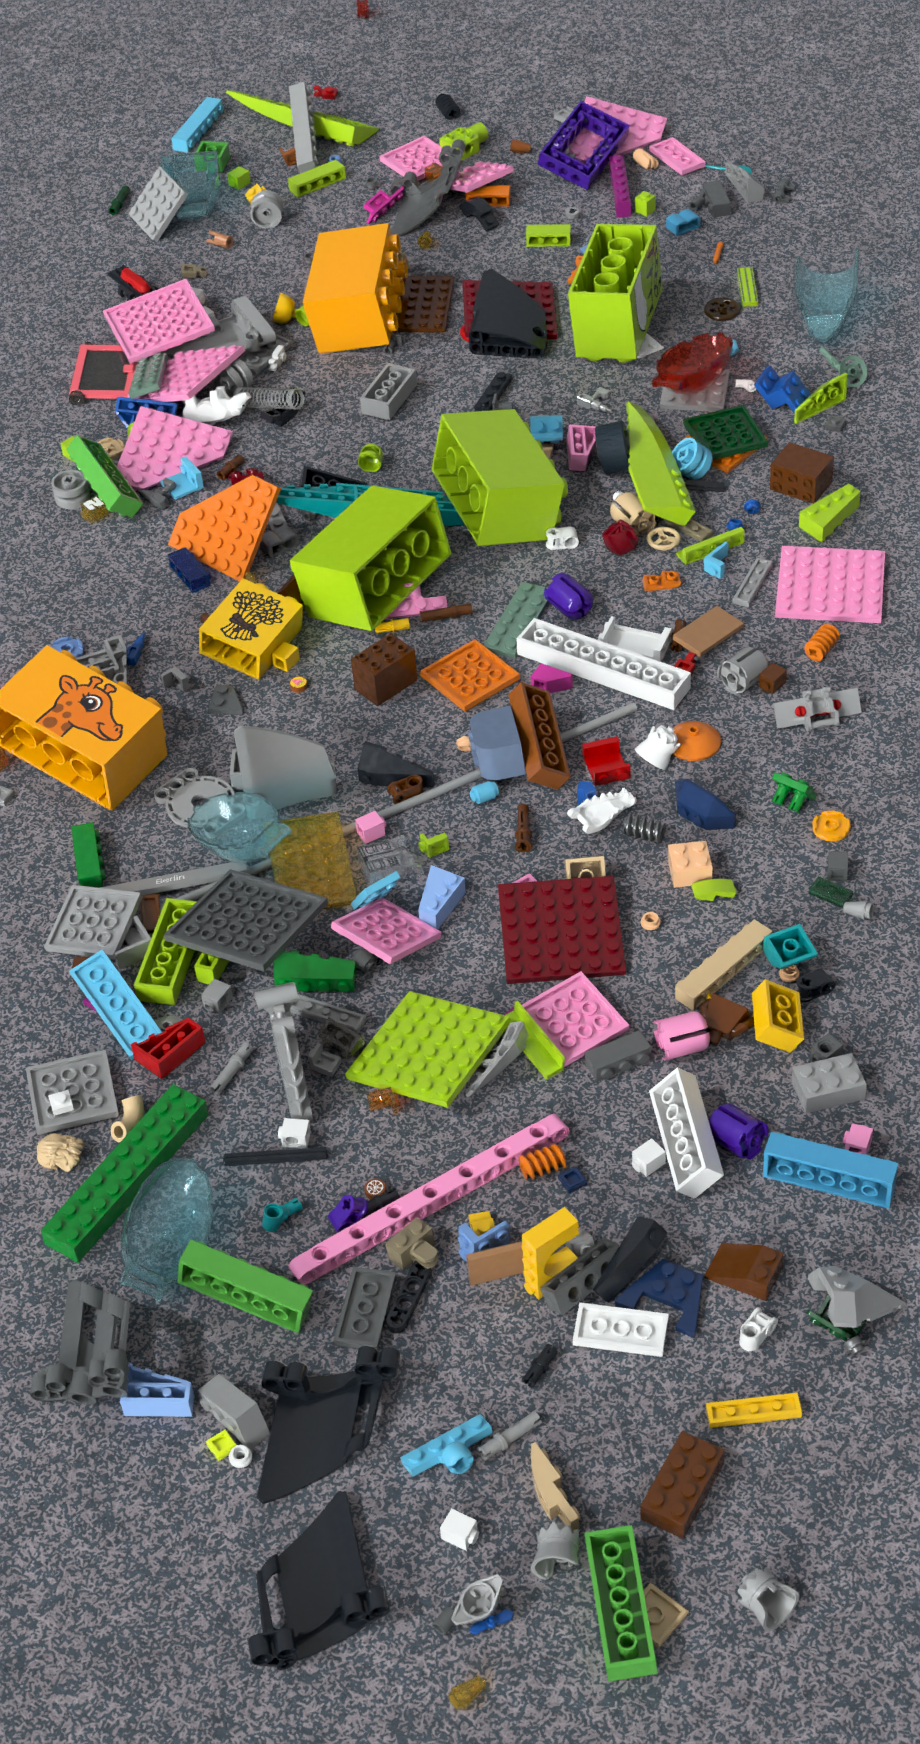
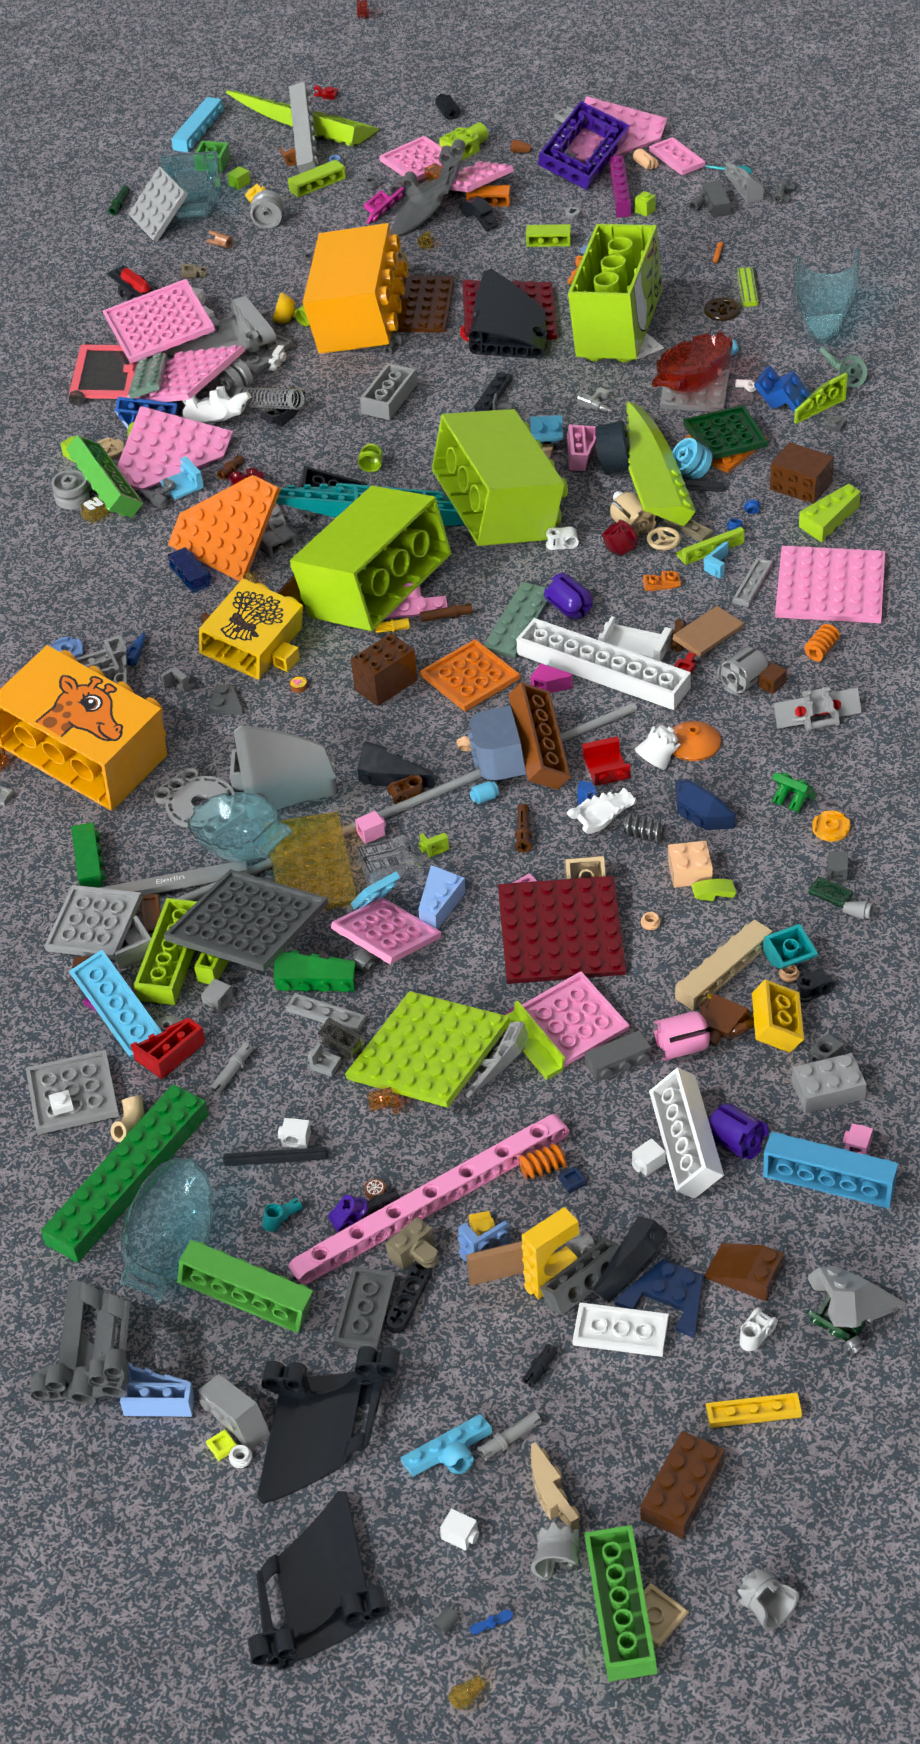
(59, 1151): tan hair -> none
(277, 1002): light grey beam -> none
(478, 1601): light grey hat -> none
(682, 222): dark azure brick -> none

